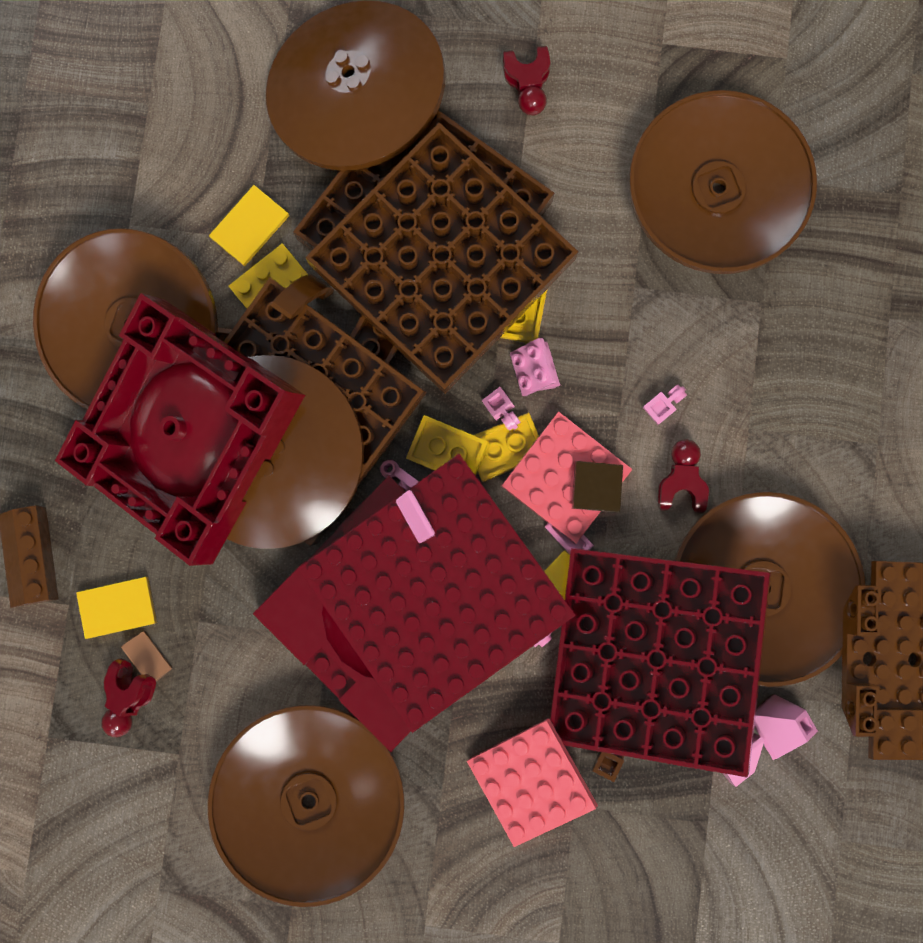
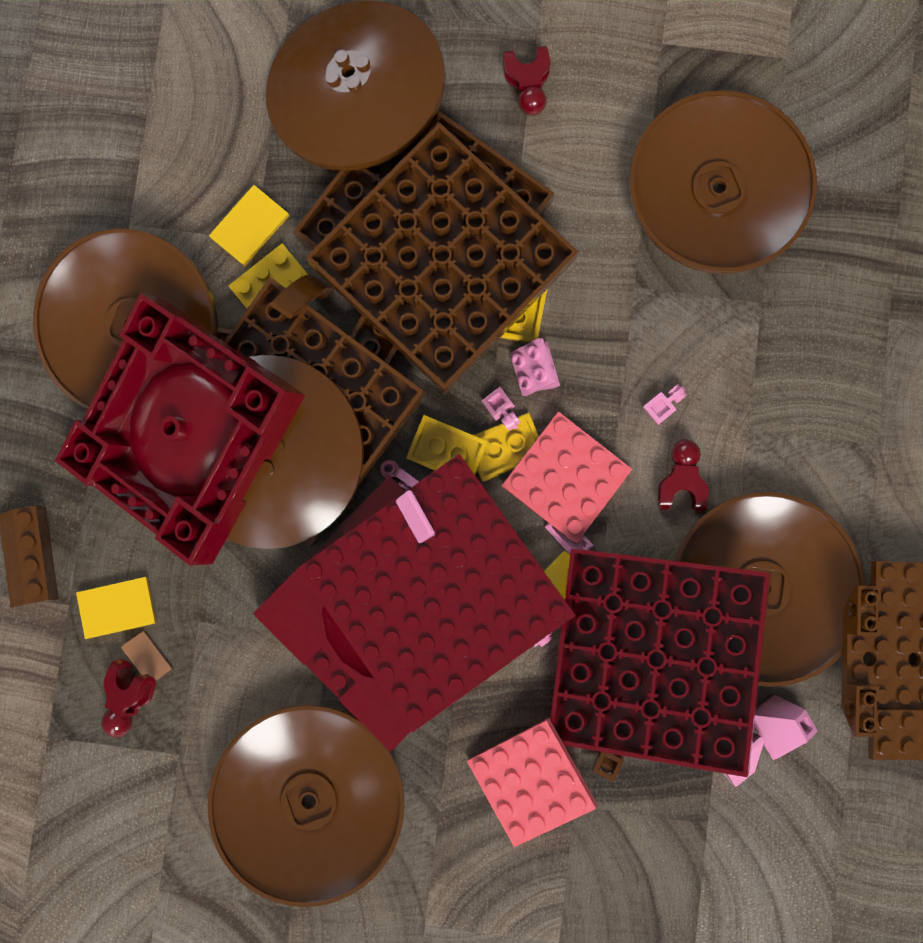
(597, 486): dark brown tile -> none

